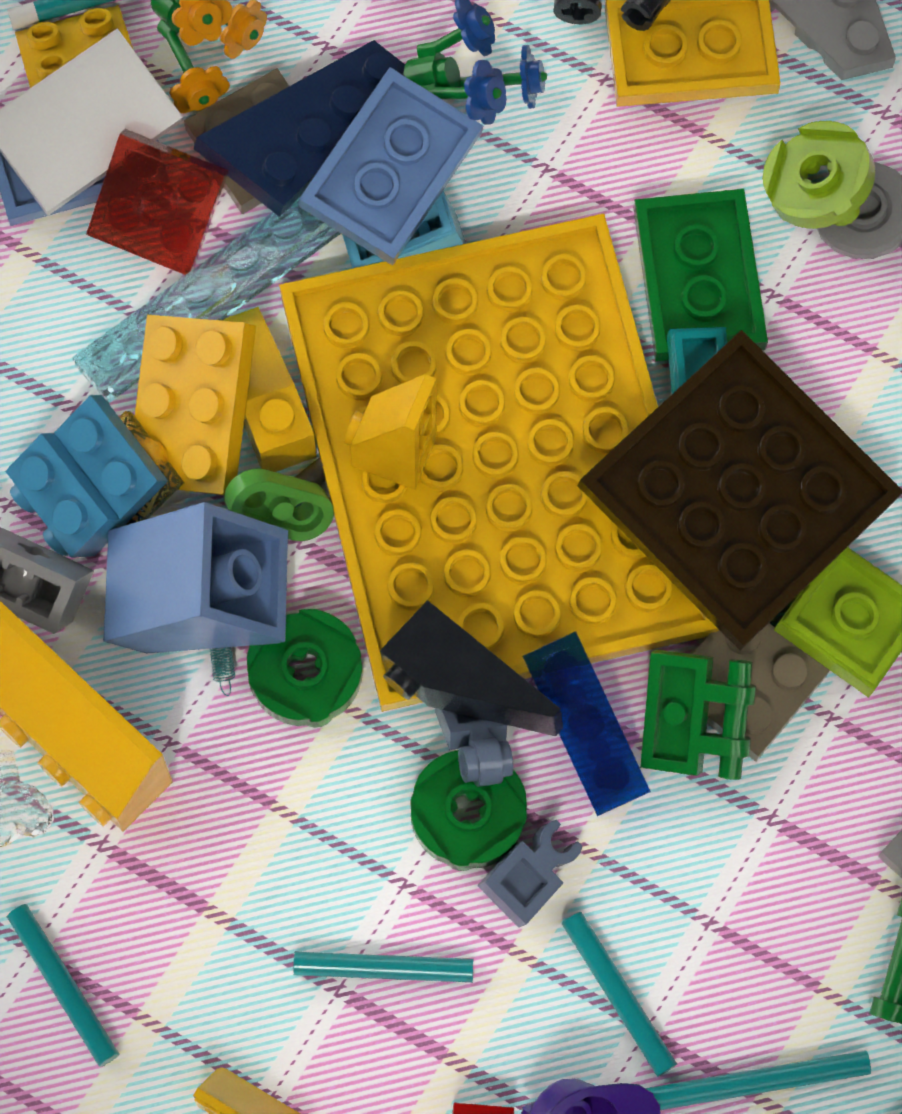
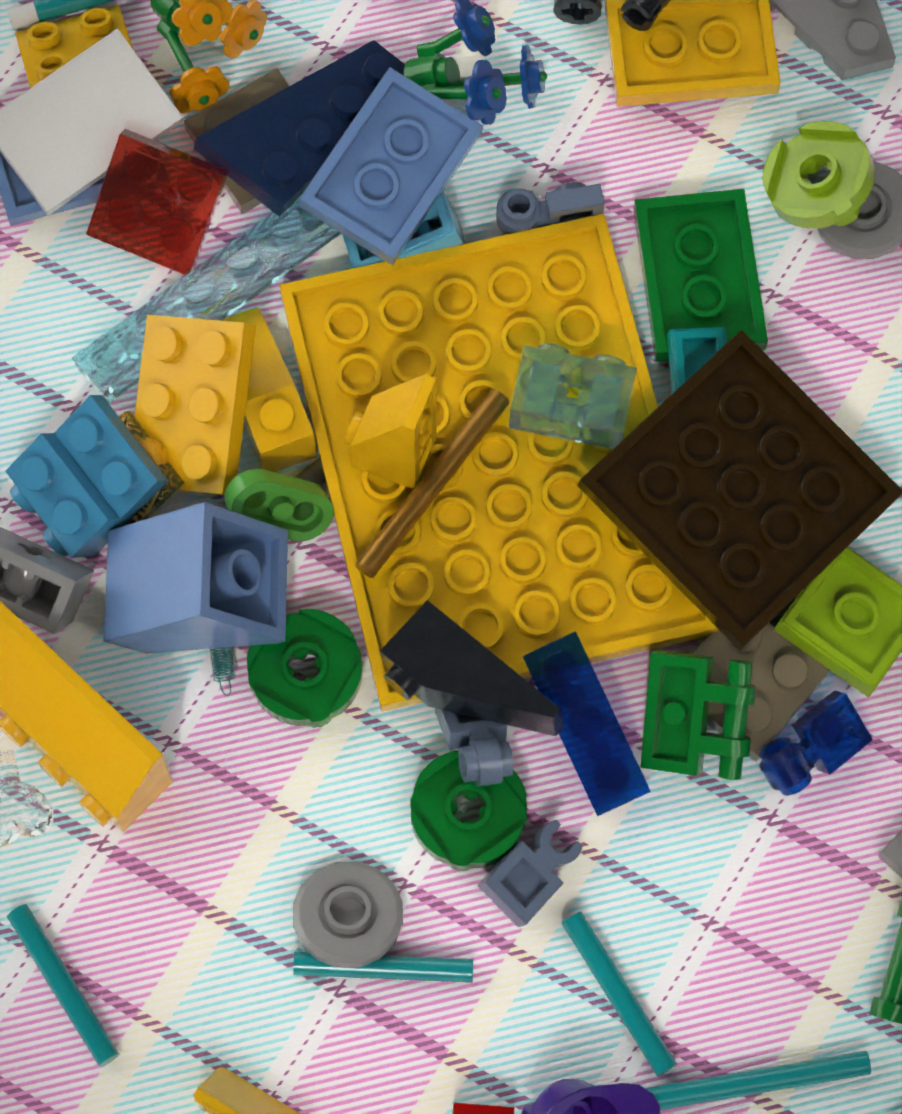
(348, 914): none -> light grey wheel
(432, 483): none -> pearl gold bar
(542, 401): none -> clear light blue brick
(563, 204): none -> sand blue plate
(828, 738): none -> clear blue plate

